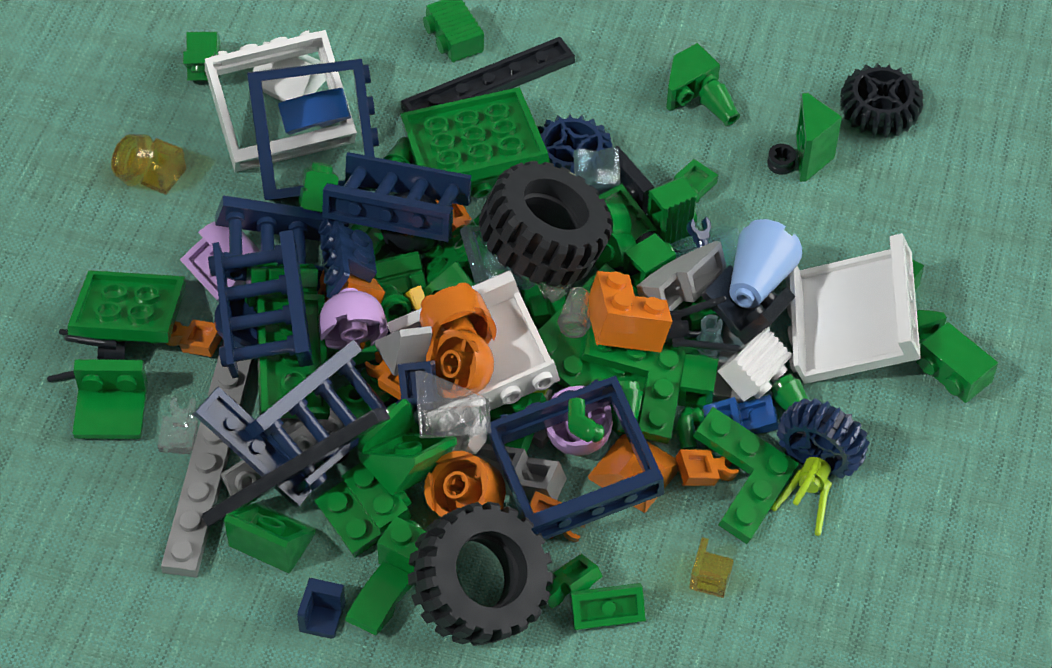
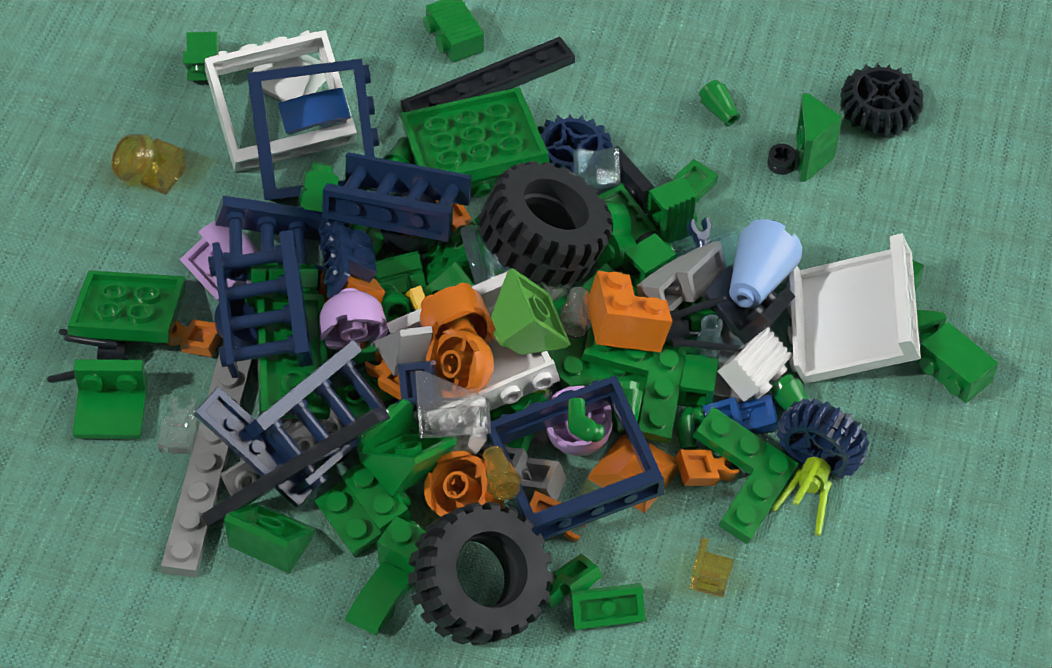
(321, 608): dark blue panel -> none
(501, 476): none -> clear yellow cone
(526, 317): none -> bright green slope
(688, 75): green slope -> none

